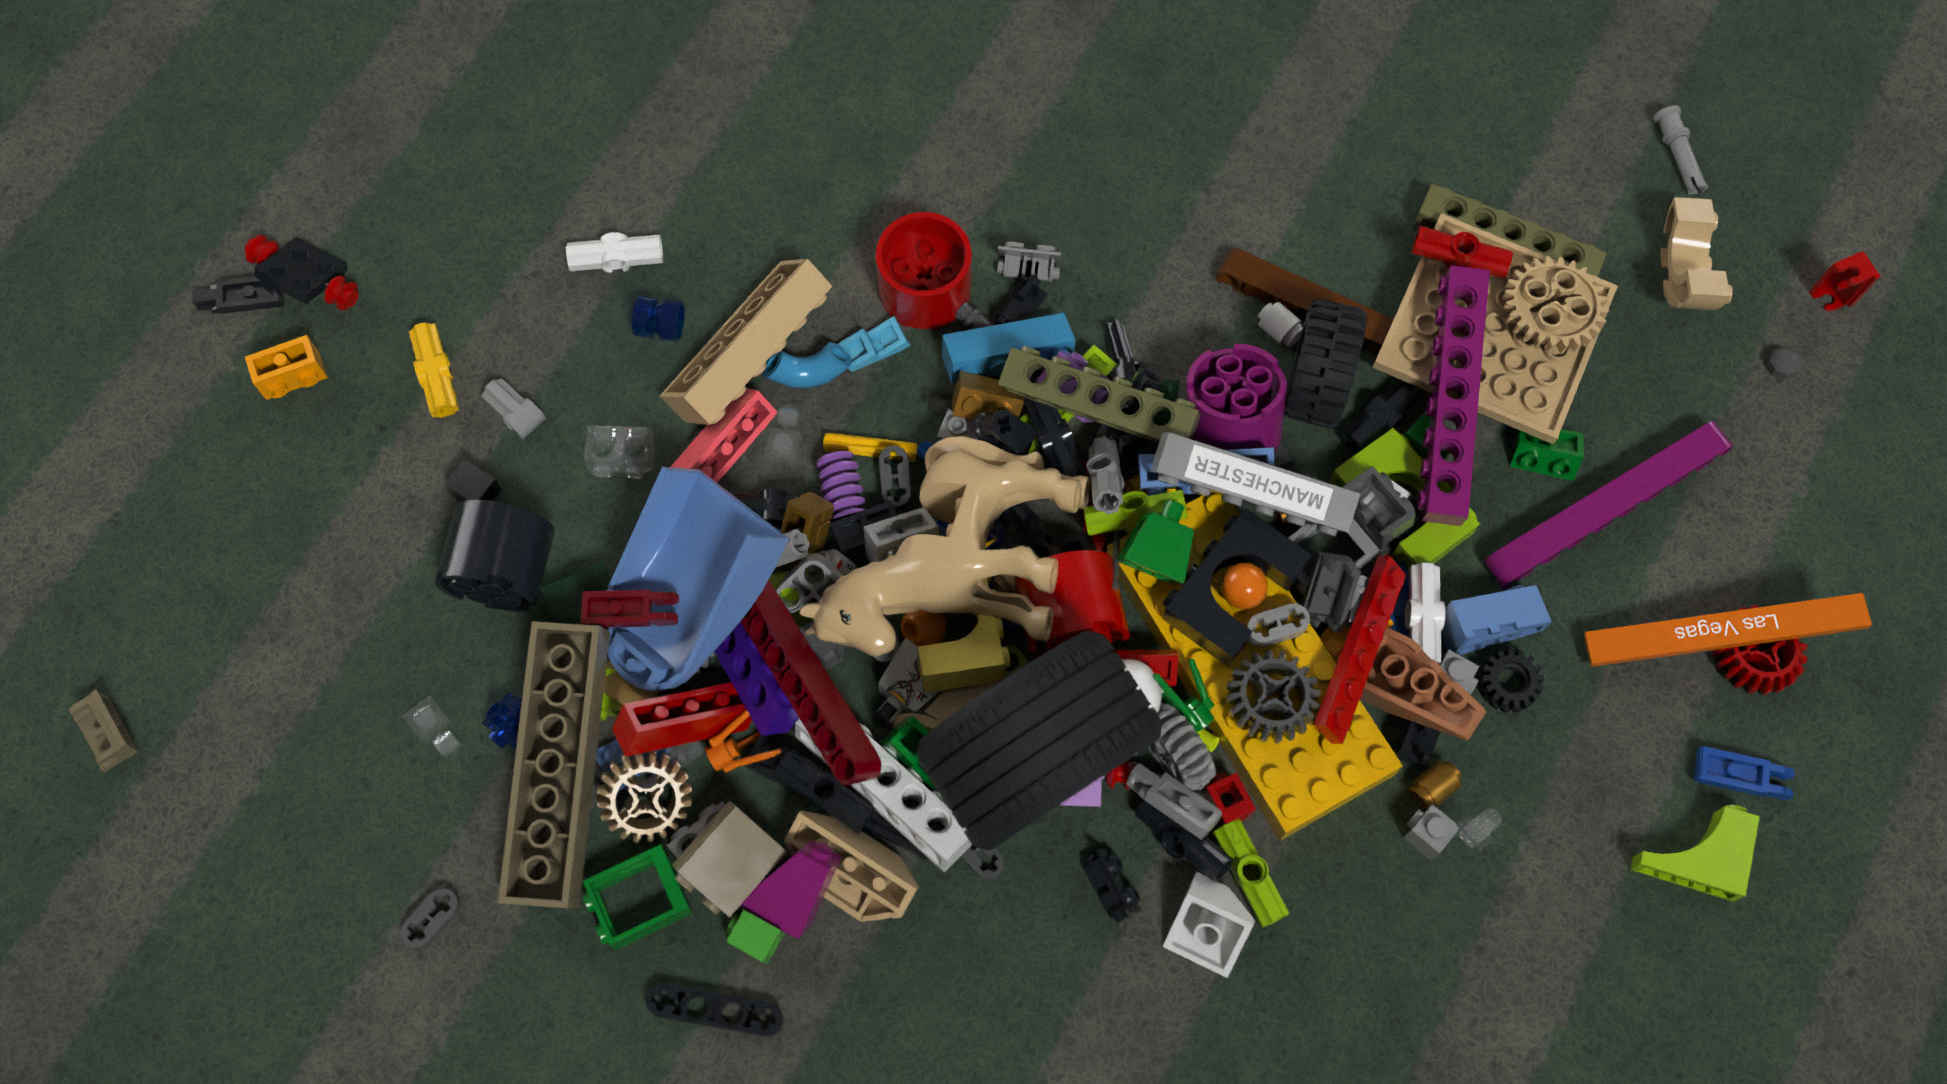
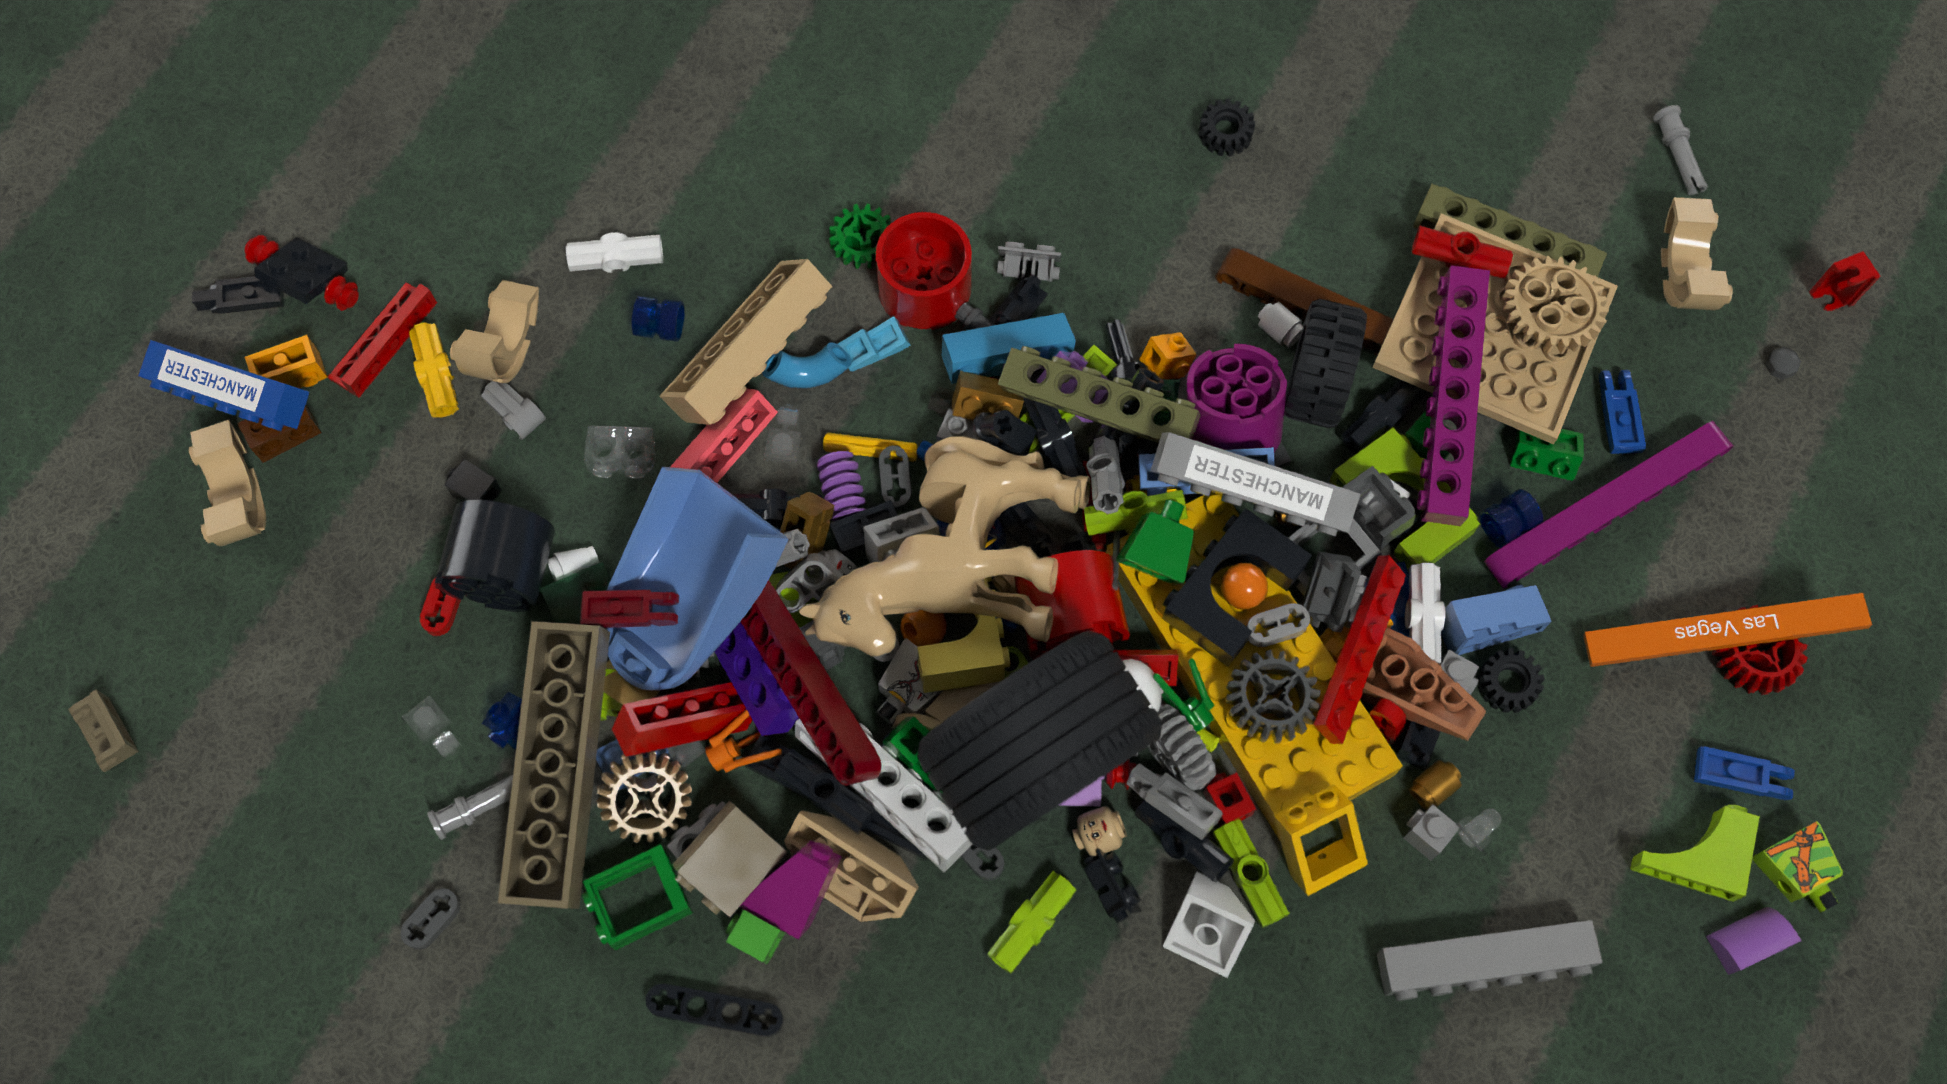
(223, 384): none -> blue brick
(234, 489): none -> tan brick
(269, 443): none -> reddish brown brick
(386, 343): none -> red fence
(431, 608): none -> red beam
(466, 810): none -> light grey pin
(502, 347): none -> tan brick
(571, 562): none -> white cone
(846, 236): none -> green gear
(1031, 922): none -> lime piece
(1099, 830): none -> tan head
(1168, 355): none -> light orange brick
(1231, 113): none -> black tyre
(1331, 862): none -> yellow window
(1389, 719): none -> red beam
(1489, 958): none -> light grey brick
(1511, 518): none -> clear blue wheel
(1621, 414): none -> blue hinge
(1752, 939): none -> medium lavender brick
(1802, 866): none -> torso

